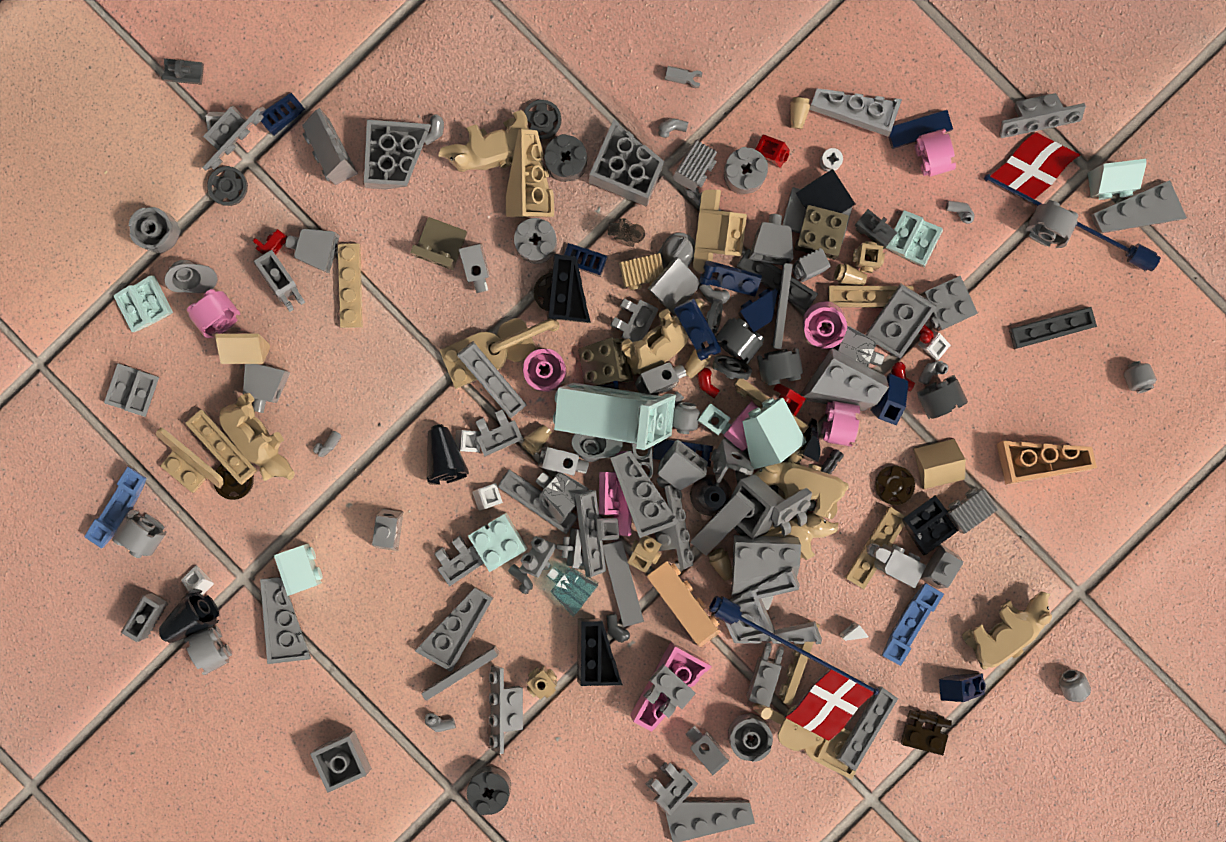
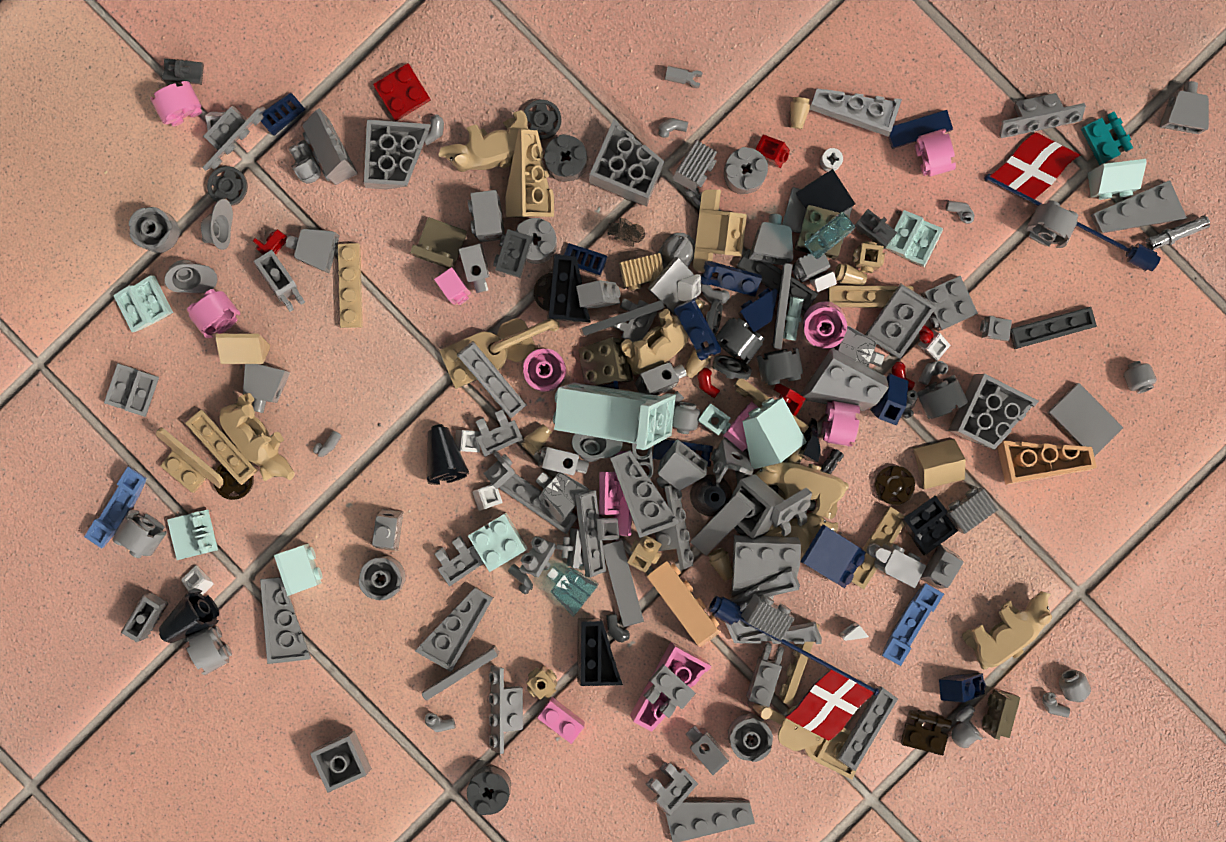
(176, 103): none -> bright pink brick
(192, 534): none -> light aqua hinge
(217, 226): none -> light grey piece
(305, 165): none -> light grey piece
(389, 586): none -> light grey brick
(402, 92): none -> red plate
(453, 287): none -> bright pink brick
(487, 215): none -> light grey brick
(500, 471): none -> light grey bracket
(513, 254): none -> dark grey bracket
(561, 720): none -> bright pink brick
(598, 294): none -> light grey hinge
(621, 318): none -> dark grey tile
(689, 288): none -> white slope
(768, 616): none -> light grey brick
(793, 318): none -> light aqua pin
(823, 281): none -> white slope
(829, 235): none -> clear light blue brick
(833, 556): none -> dark blue slope
(911, 400): none -> dark grey arm
(965, 732): none -> light grey piece
(990, 411): none -> light grey wedge
(995, 328): none -> light grey bracket
(1000, 714): none -> dark tan bracket
(1052, 706): none -> light grey arm
(1085, 419): none -> light grey tile
(1102, 142): none -> teal plate
(1172, 235): none -> light grey pin
(1187, 111): none -> light grey torso

